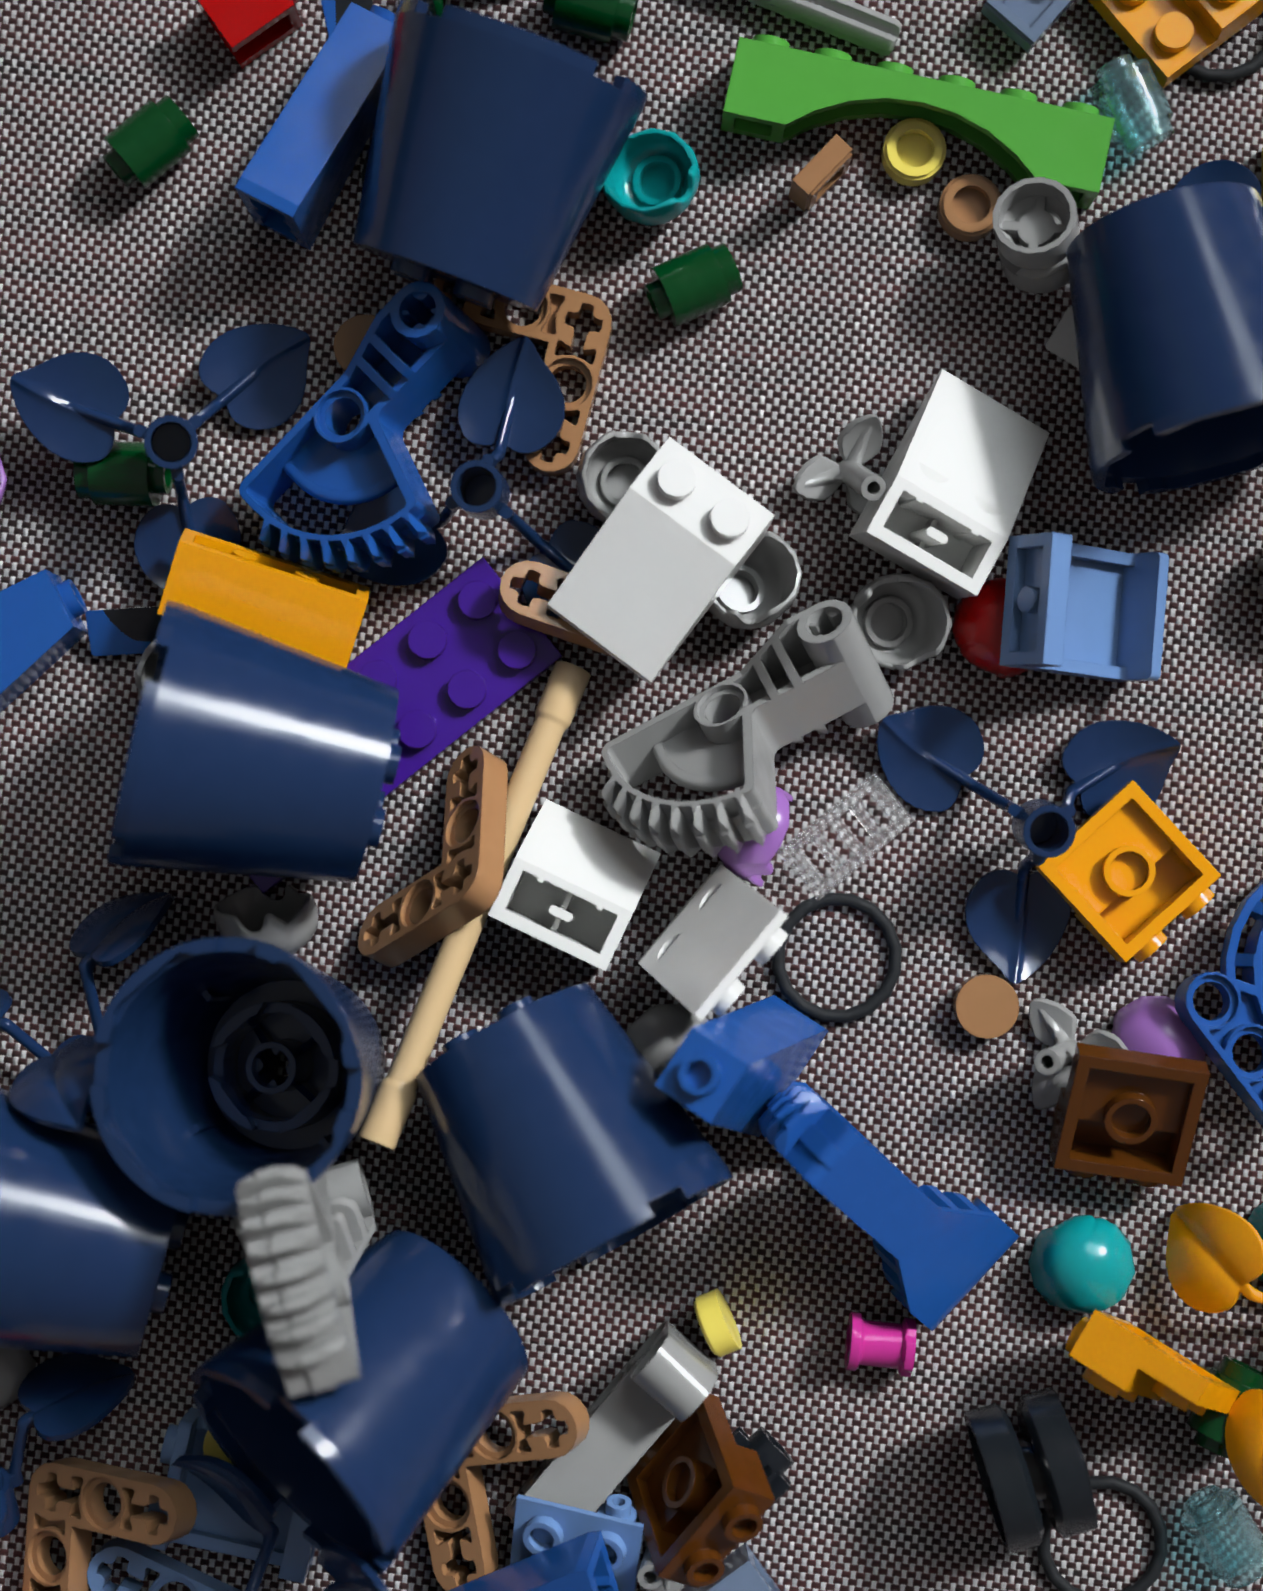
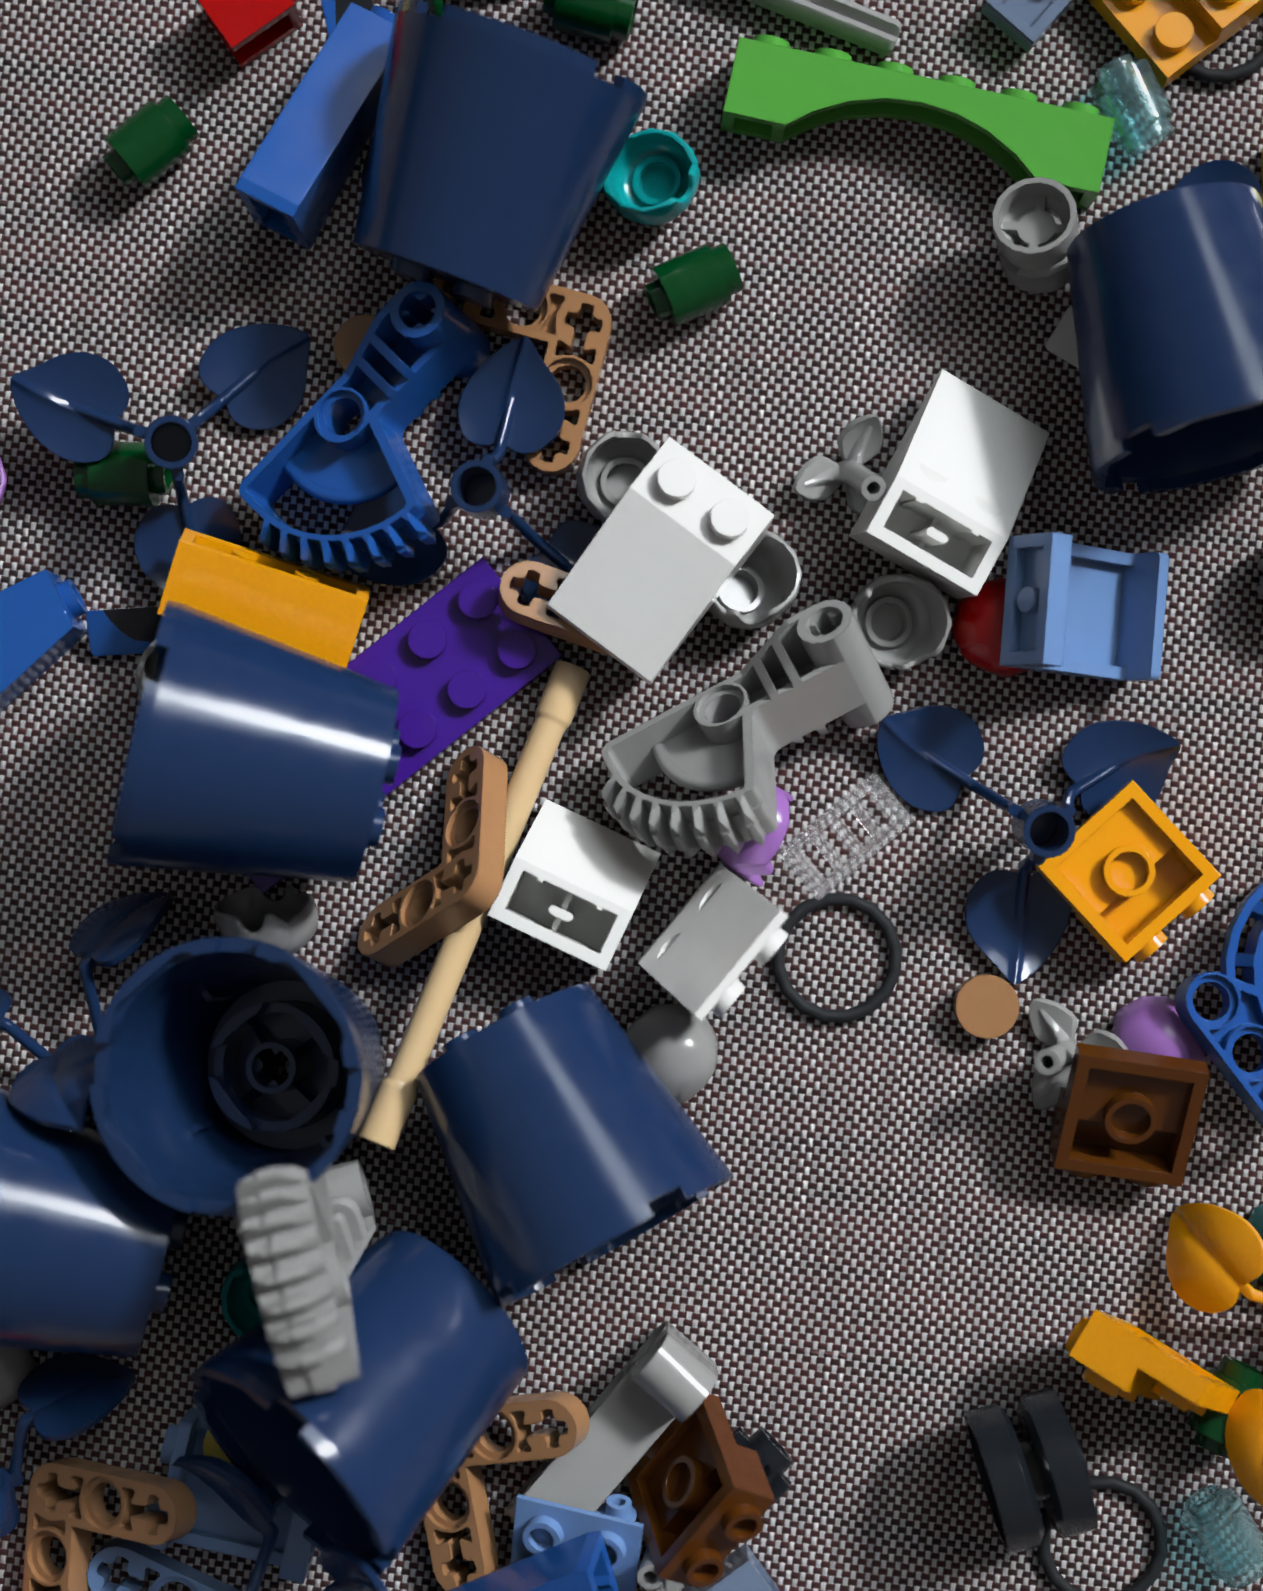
(717, 1323): light yellow tile -> none
(740, 1062): blue slope -> none
(820, 173): medium nougat tile -> none
(880, 1344): dark pink bush -> none
(913, 152): light yellow tile -> none
(928, 1240): blue arm -> none
(967, 207): medium nougat tile -> none
(1082, 1264): teal hair -> none

